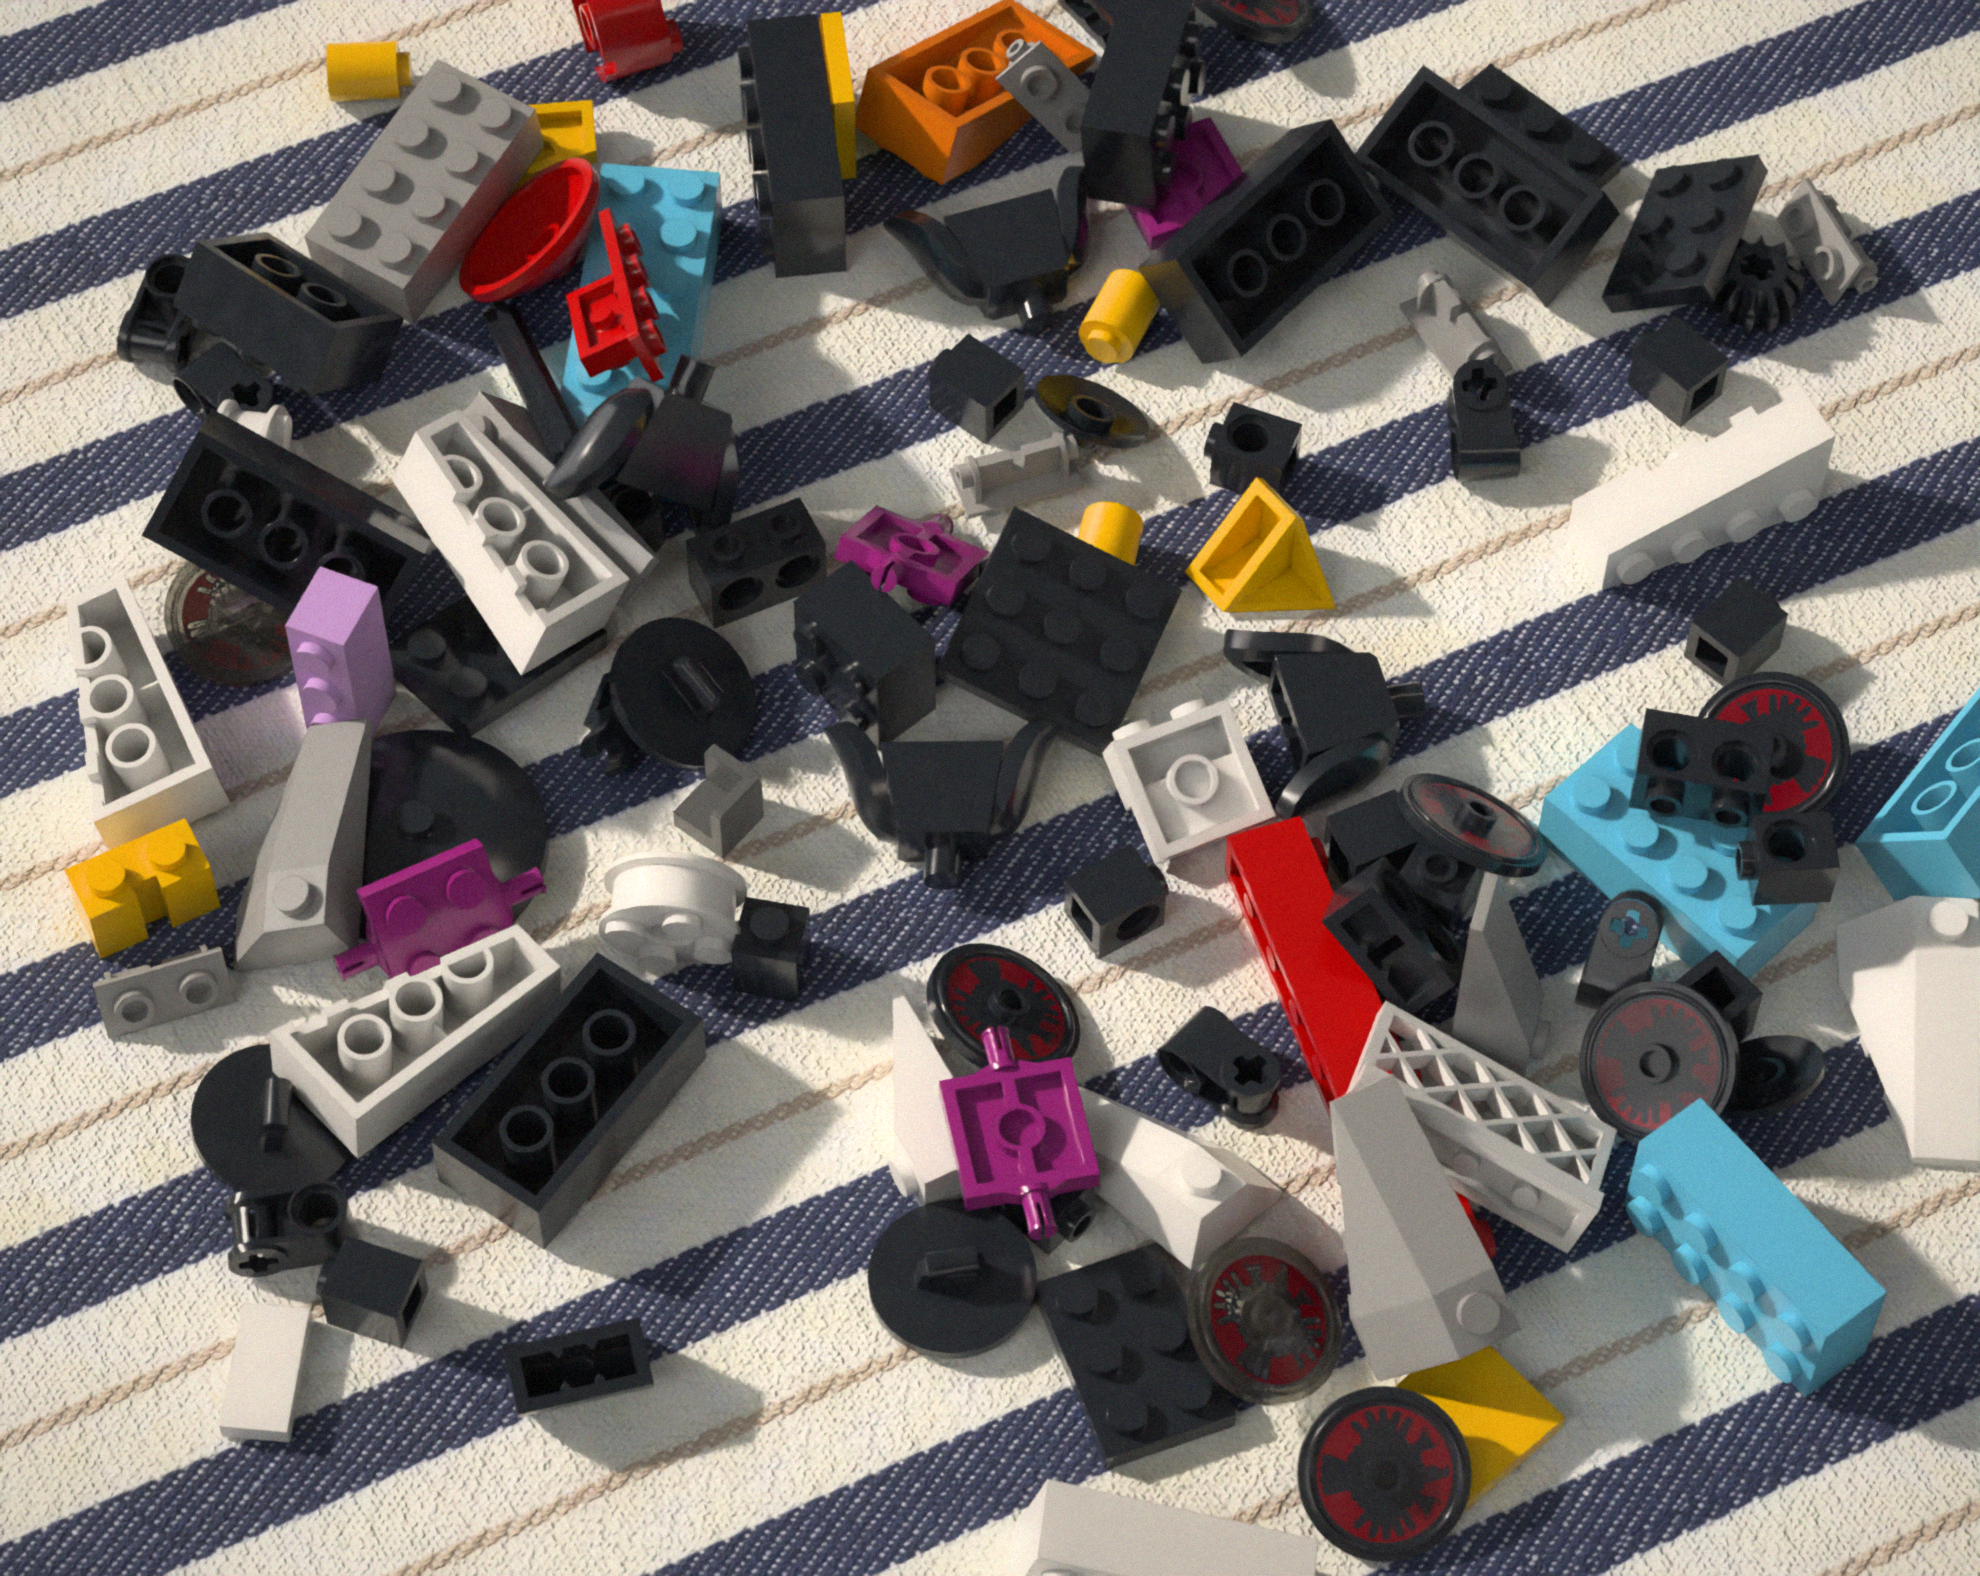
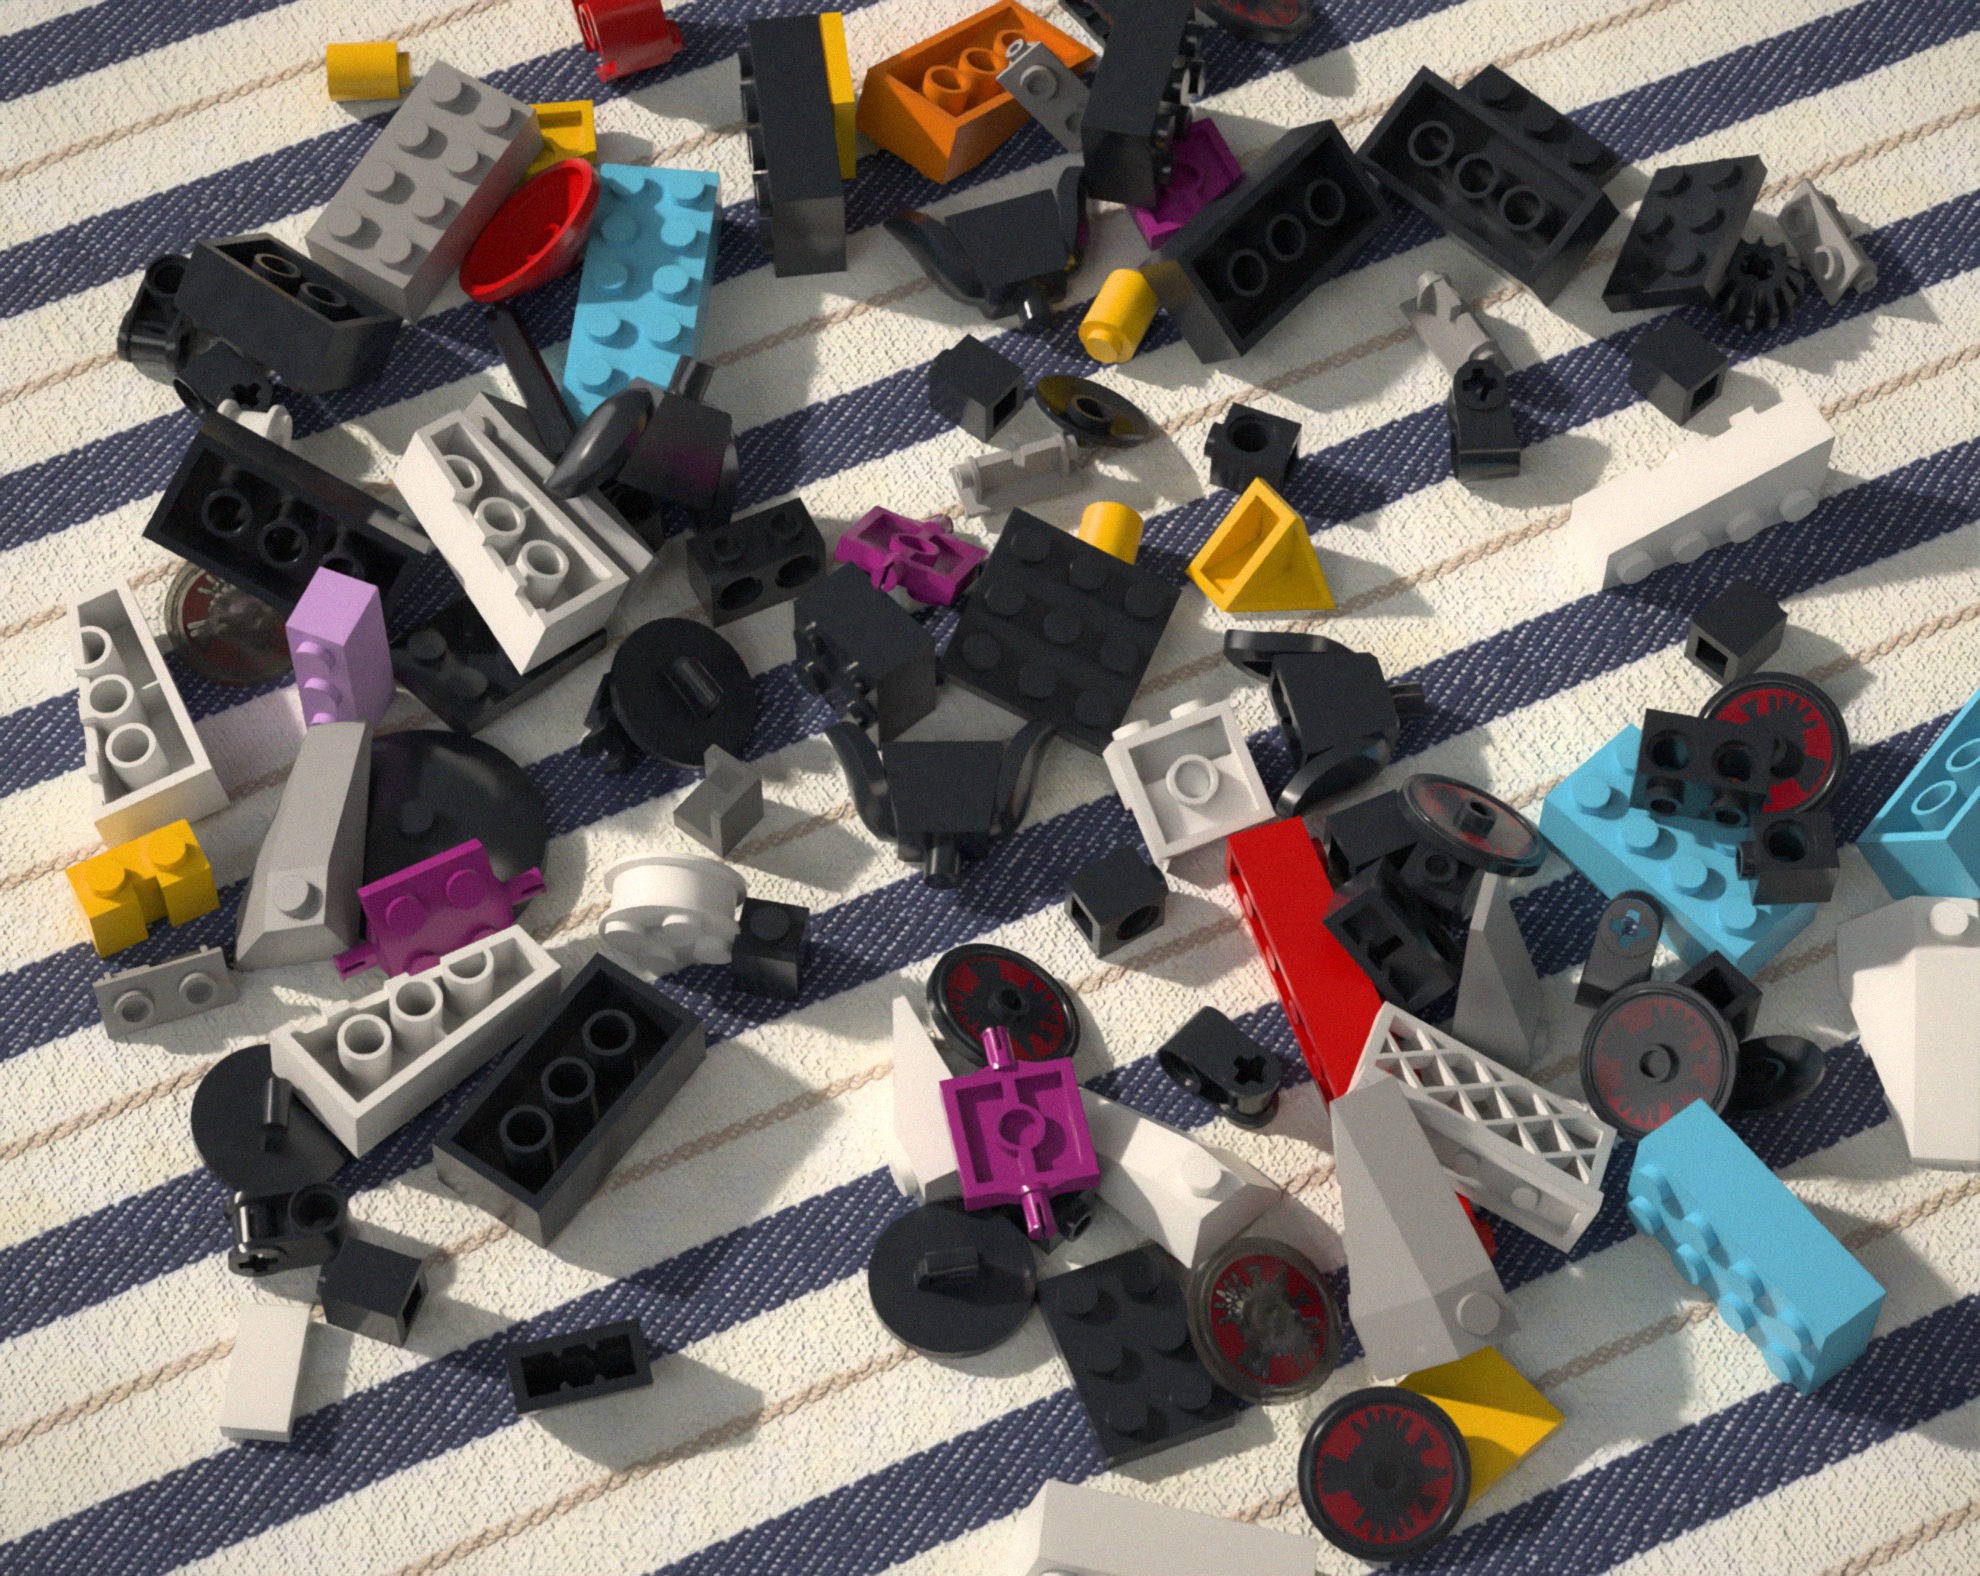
(616, 313): red bracket -> none

